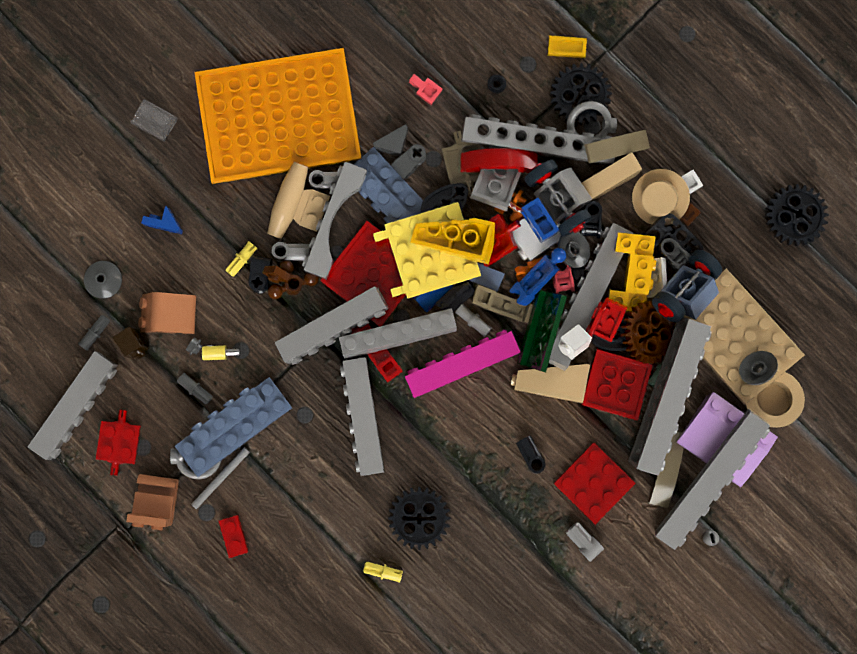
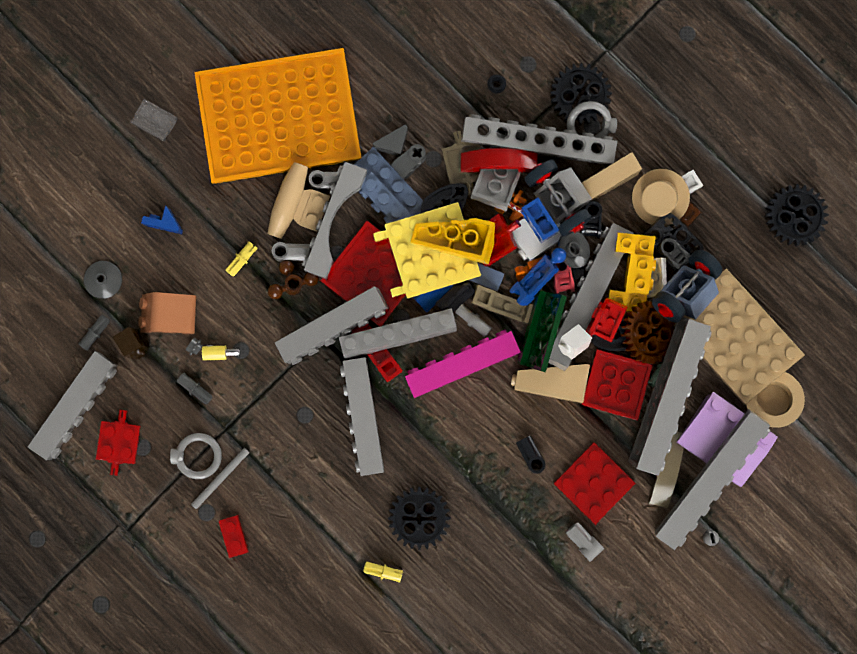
(154, 502): nougat piece -> none
(232, 426): sand blue plate -> none
(256, 268): black piece -> none
(276, 274): reddish brown plate -> none
(427, 90): coral plate -> none
(567, 46): yellow tile -> none
(617, 146): dark tan slope -> none
(758, 368): dark grey dish -> none

